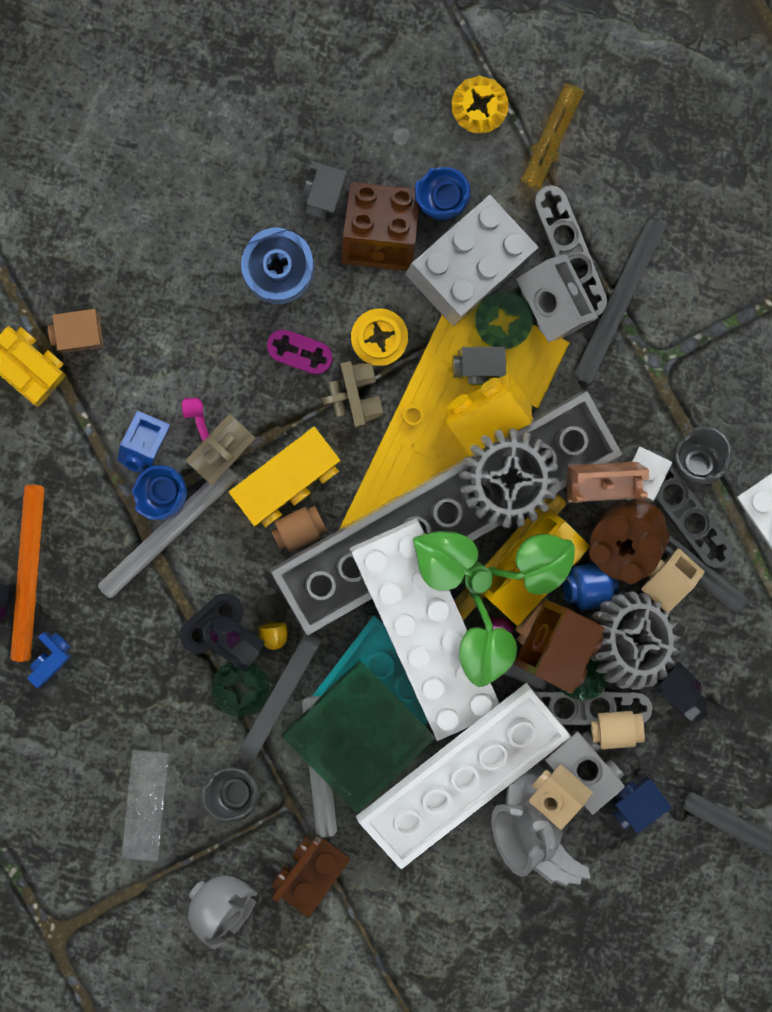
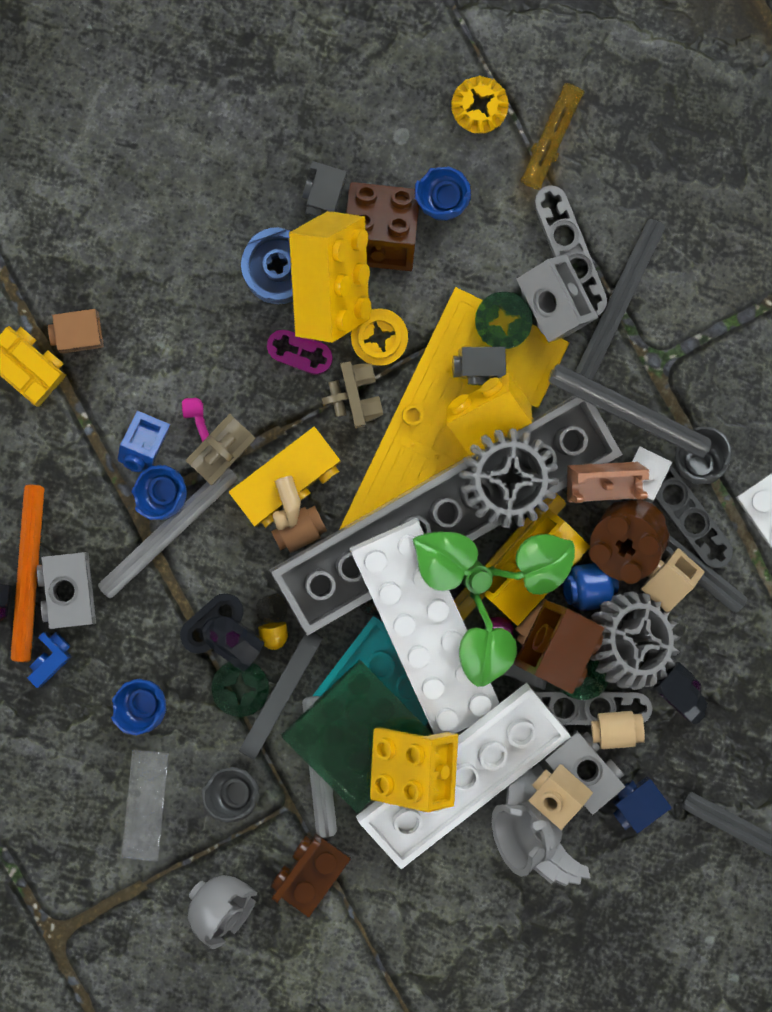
(79, 609): none -> light grey brick
(138, 707): none -> blue hair
(291, 504): none -> tan arm
(330, 276): none -> yellow brick
(414, 769): none -> yellow bracket
(471, 260): light grey brick -> none
(629, 411): none -> dark grey axle

